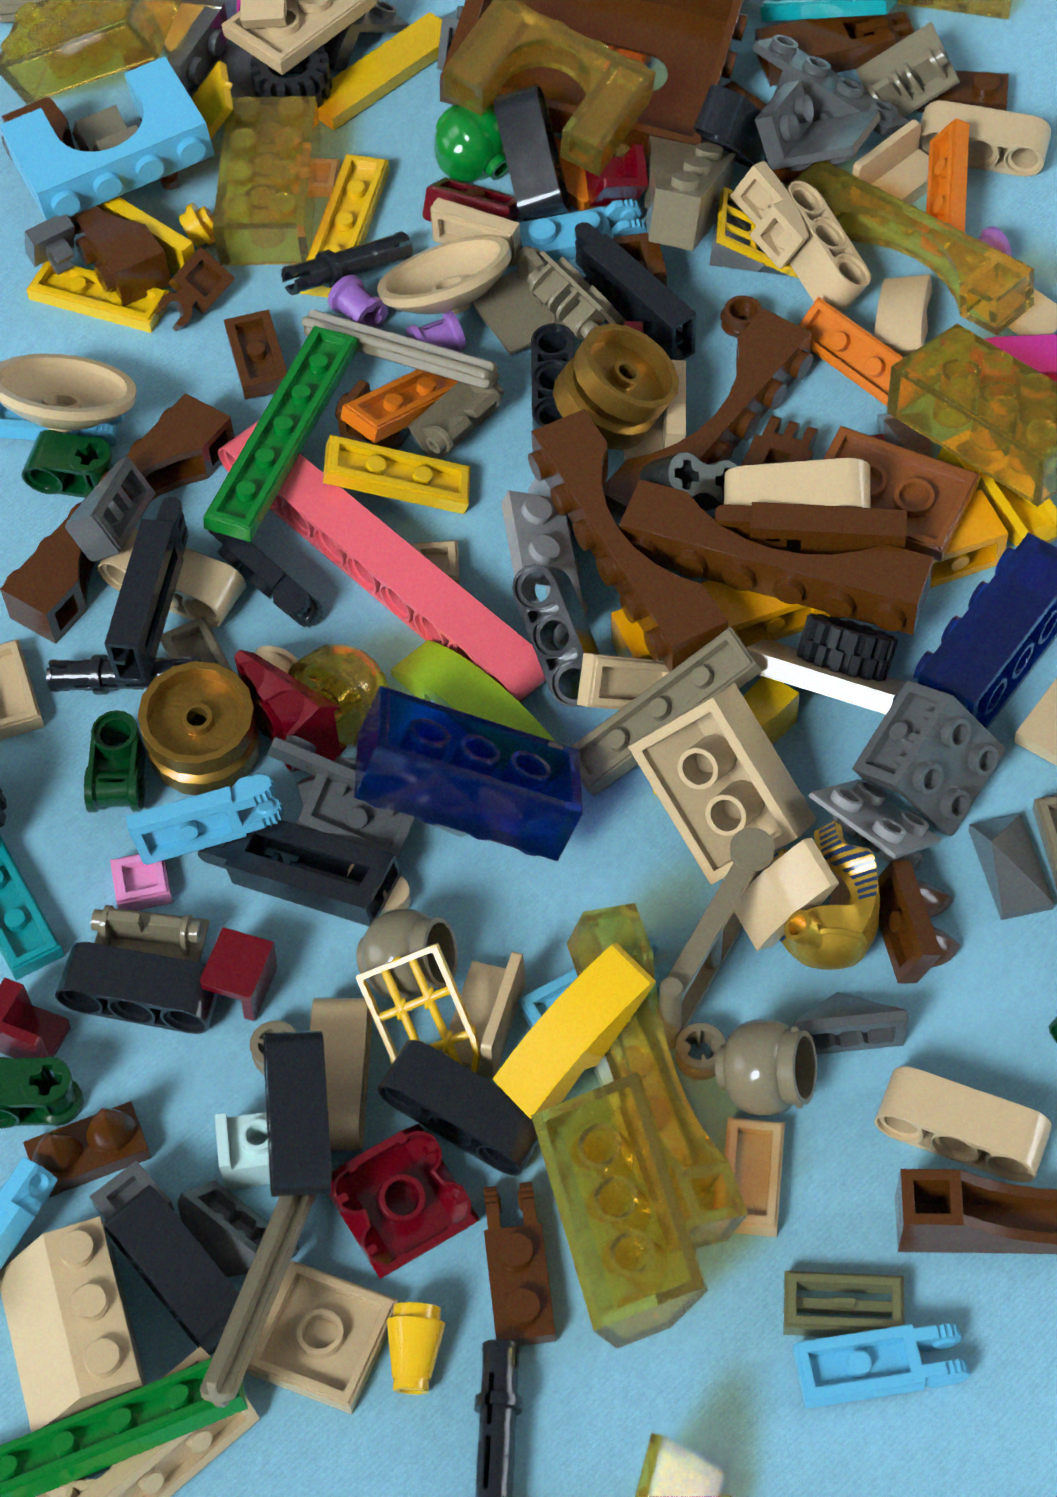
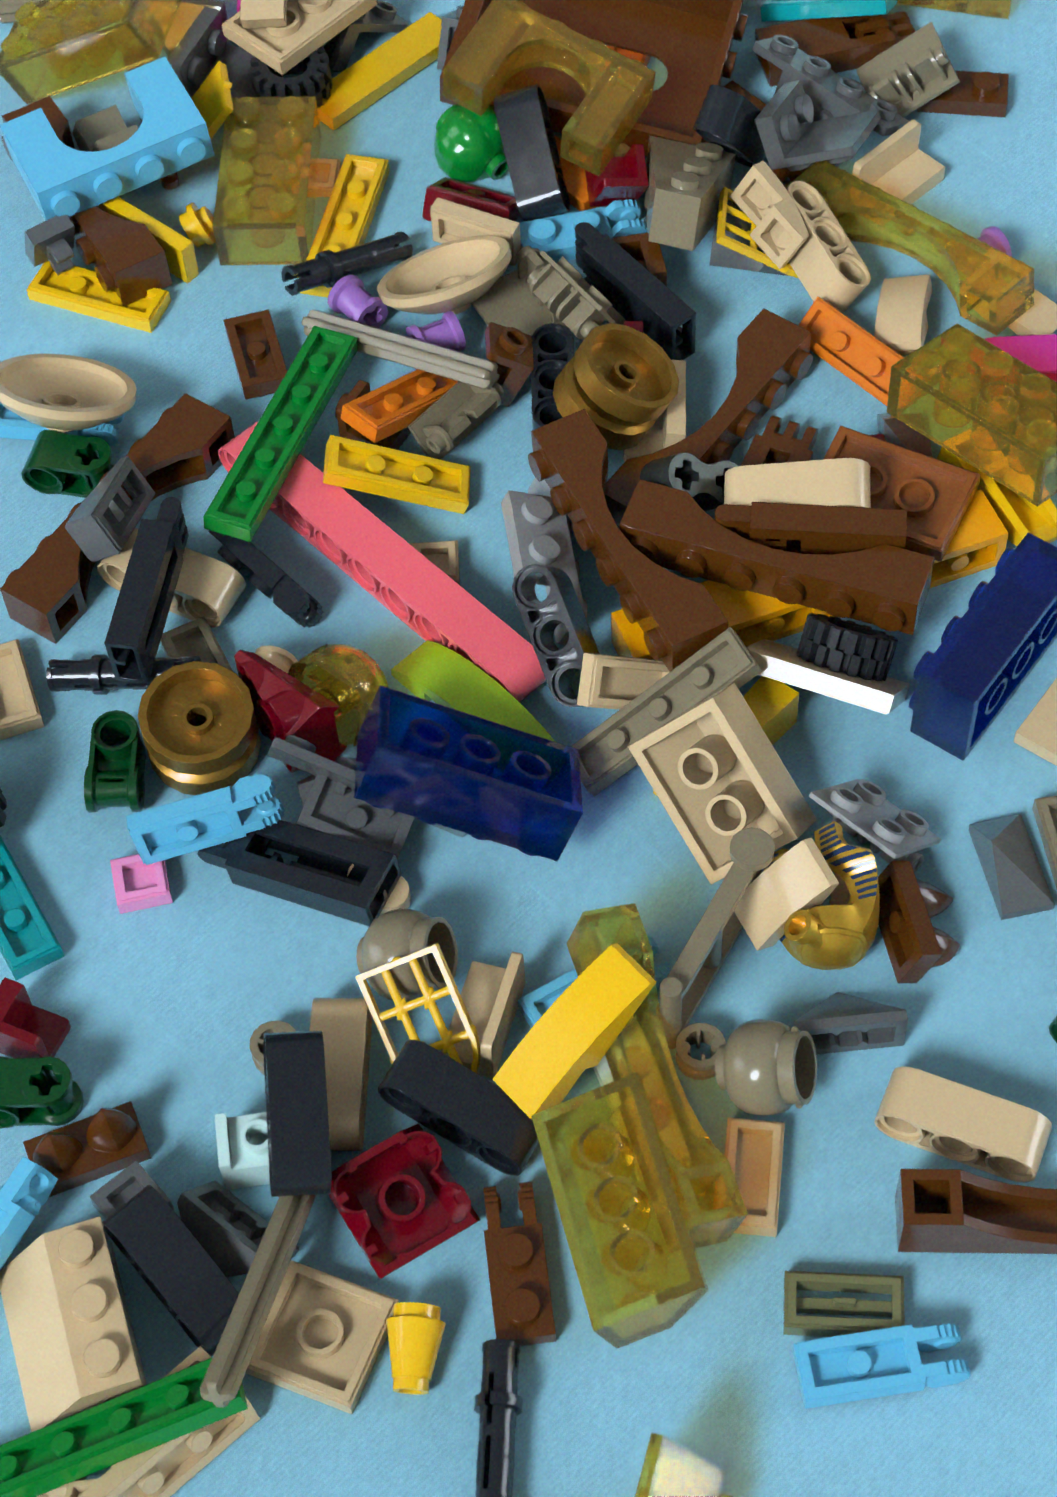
(136, 988): black beam -> none
(151, 932): dark tan hinge -> none
(197, 285): reddish brown plate -> none
(241, 969): dark red panel -> none
(513, 355): none -> reddish brown bracket
(739, 314): reddish brown plate -> none
(931, 755): dark grey bracket -> none
(948, 174): orange tile -> none
(997, 138): tan beam -> none

